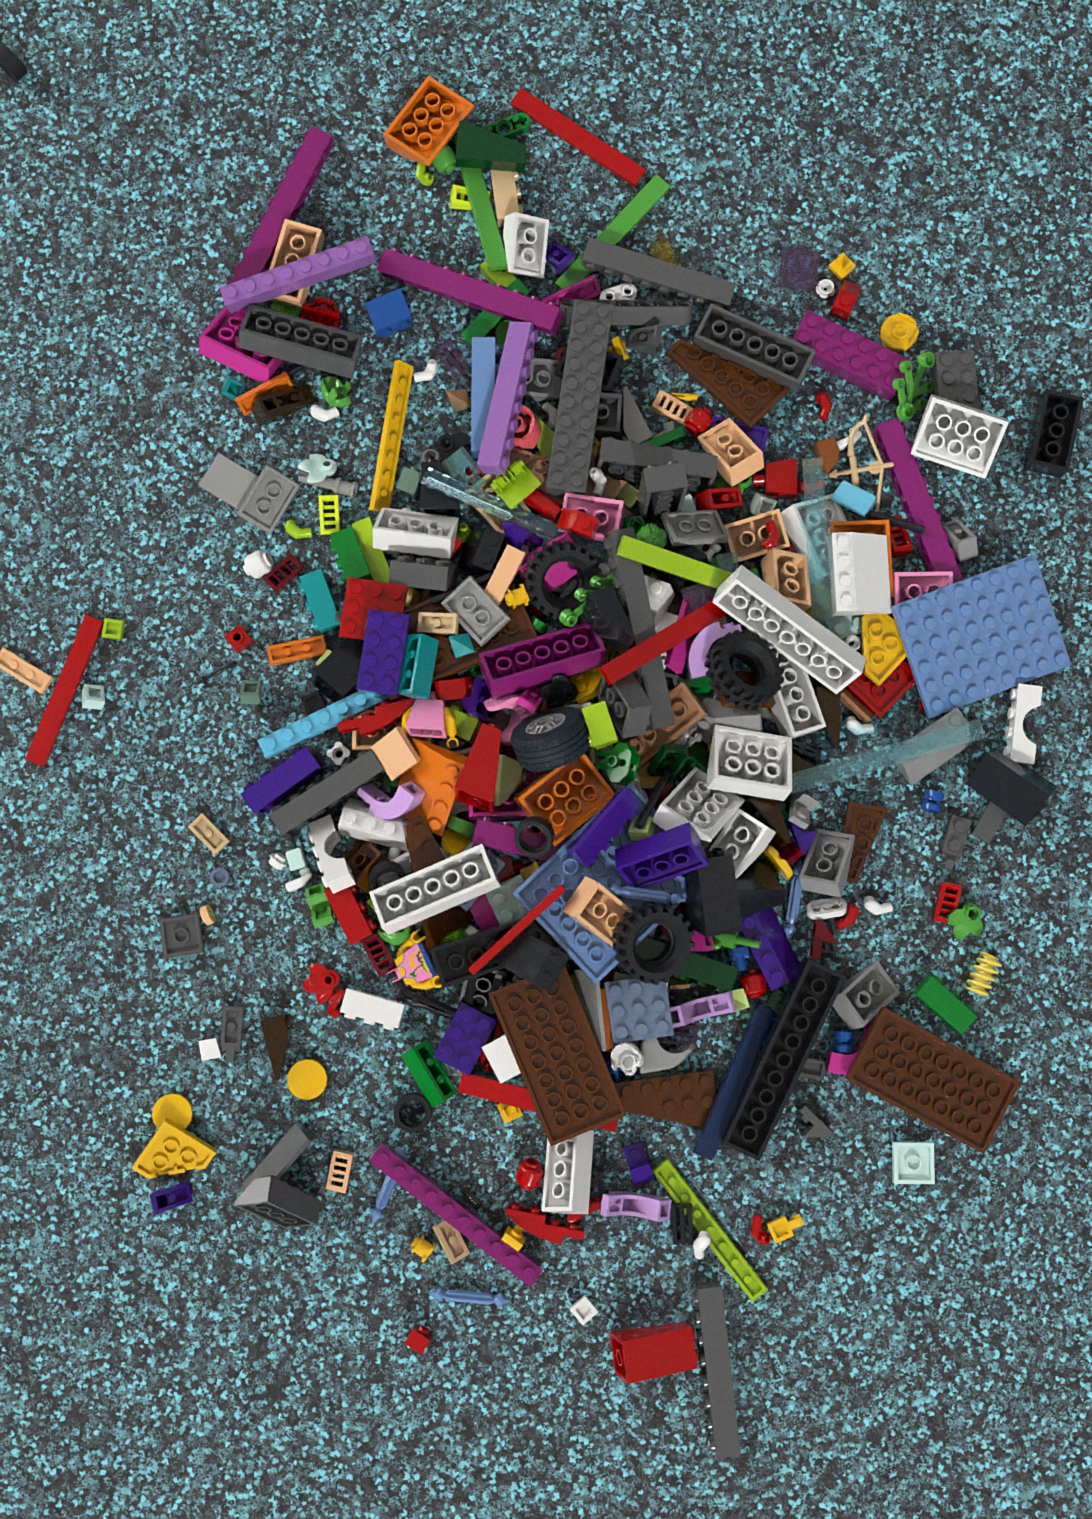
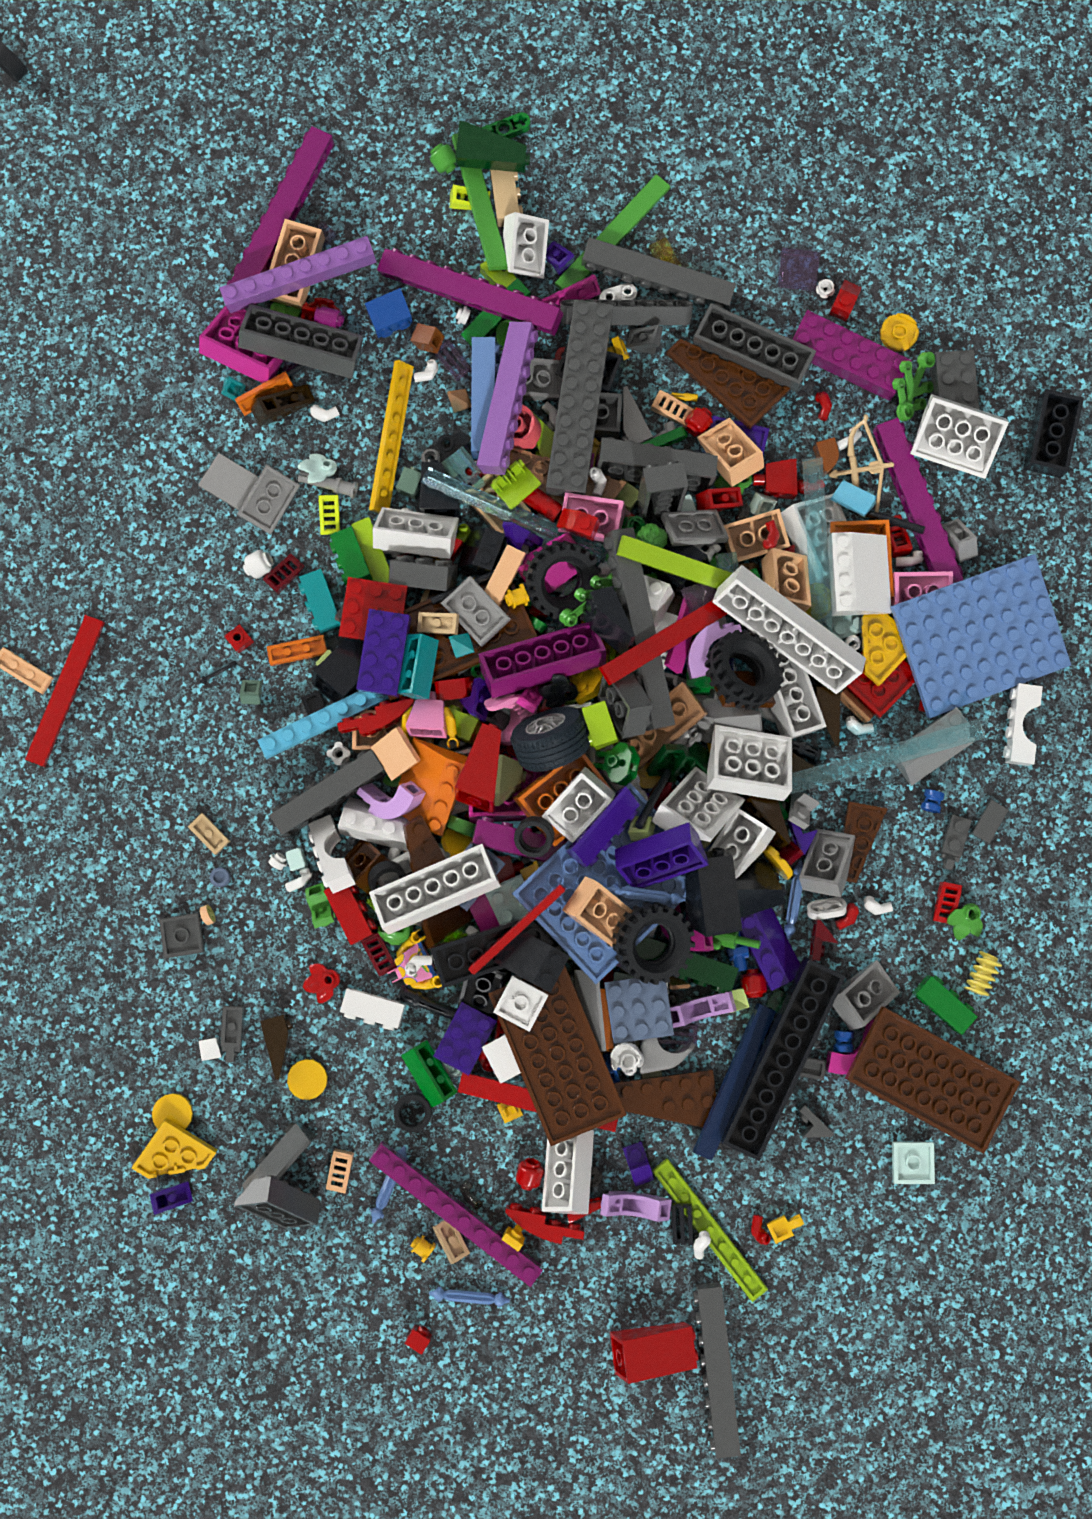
(93, 696): light aqua slope -> none
(113, 629): lime tile -> none
(282, 781): dark purple brick -> none
(296, 532): lime arm -> none
(329, 317): none -> magenta brick
(333, 1003): red arm -> none
(335, 392): bright green hair -> none
(413, 597): tile -> none
(416, 962): none -> white arm
(422, 175): lime arm -> none
(427, 122): orange slope -> none
(427, 338): none -> dark orange brick
(462, 315): none -> white plate
(521, 1003): none -> white plate
(578, 137): red tile -> none
(579, 804): none -> white slope
(583, 1309): white plate -> none
(842, 266): yellow tile -> none
(910, 561): none -> white arm
(1010, 786): black slope -> none

